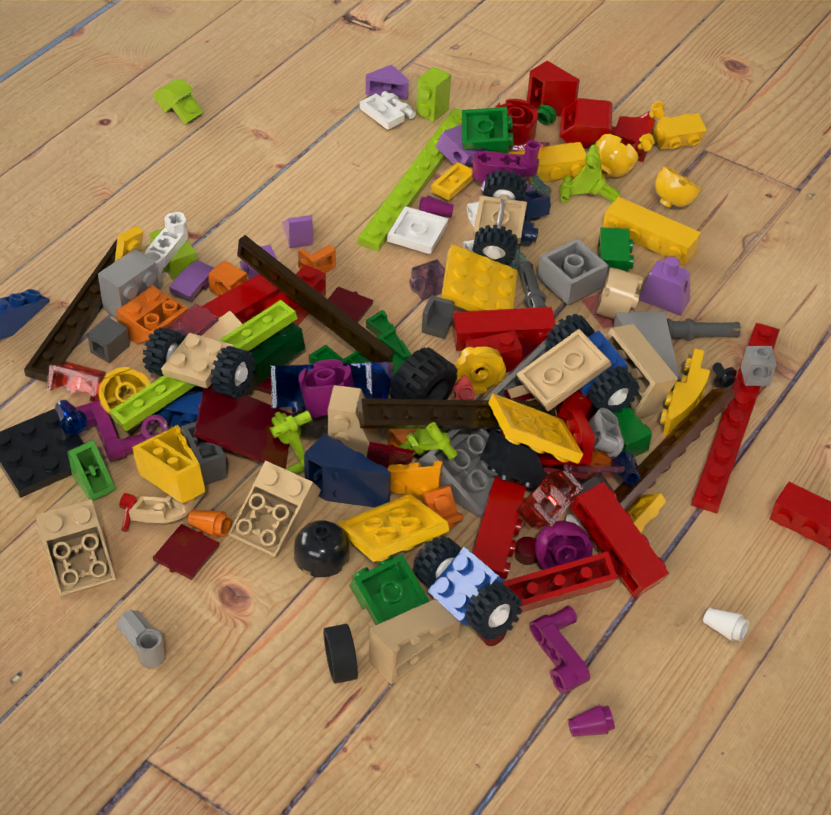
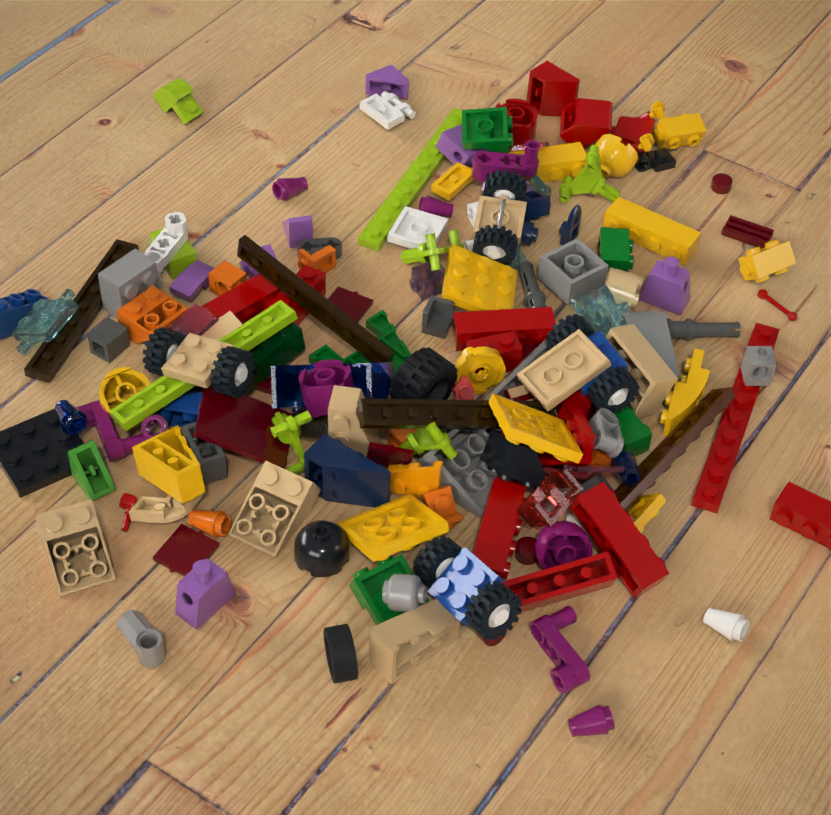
(44, 321): none -> clear light blue plate
(75, 378): clear red window -> none
(129, 241): yellow plate -> none
(202, 592): none -> medium lavender torso
(288, 187): none -> magenta cone
(319, 243): none -> dark grey beam
(404, 592): none -> light grey head
(429, 252): none -> lime axle
(433, 94): lime brick -> none
(546, 114): green plate -> none
(570, 229): none -> dark blue plate
(600, 309): none -> clear light blue plate
(656, 159): none -> black plate
(675, 188): yellow cylinder -> none
(721, 183): none -> dark red piece
(724, 376): black plate -> none
(747, 232): none -> dark red tile
(762, 294): none -> red hinge
(765, 261): none -> yellow brick

